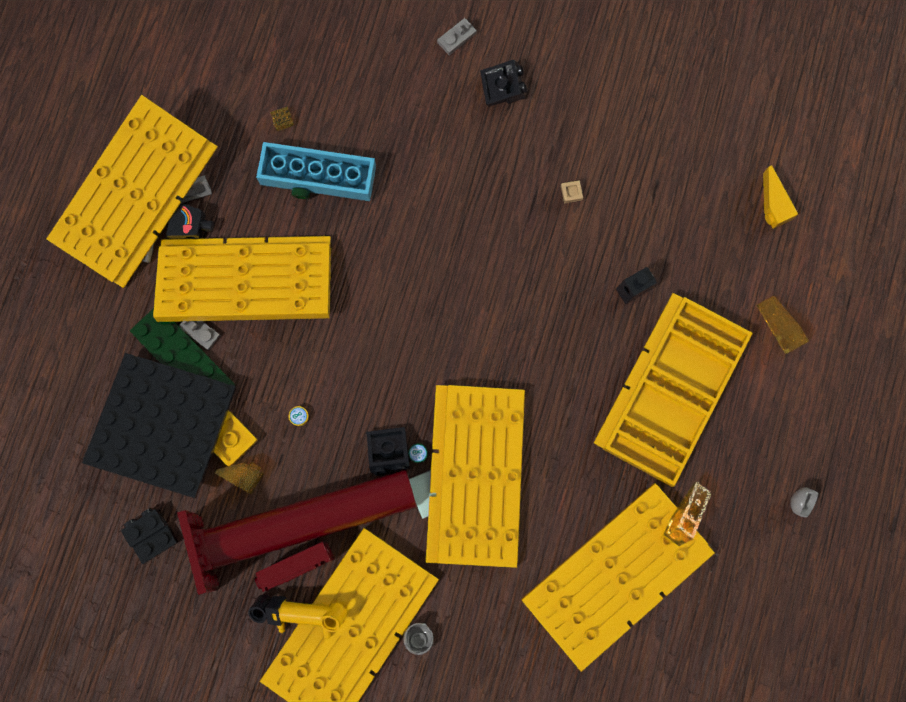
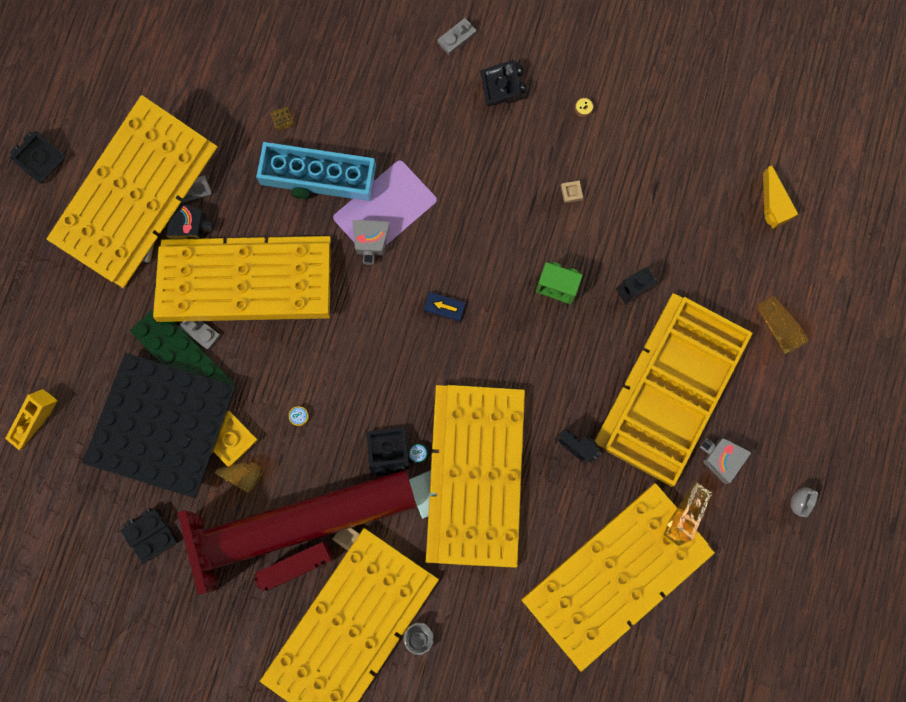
(31, 416): none -> yellow slope
(36, 156): none -> black plate
(279, 610): yellow piece -> none
(346, 537): none -> tan plate
(370, 238): none -> light grey torso
(395, 198): none -> lavender sticker
(444, 307): none -> dark blue tile
(559, 282): none -> bright green brick
(584, 107): none -> light yellow tile
(584, 449): none -> black plate
(724, 458): none -> light grey torso

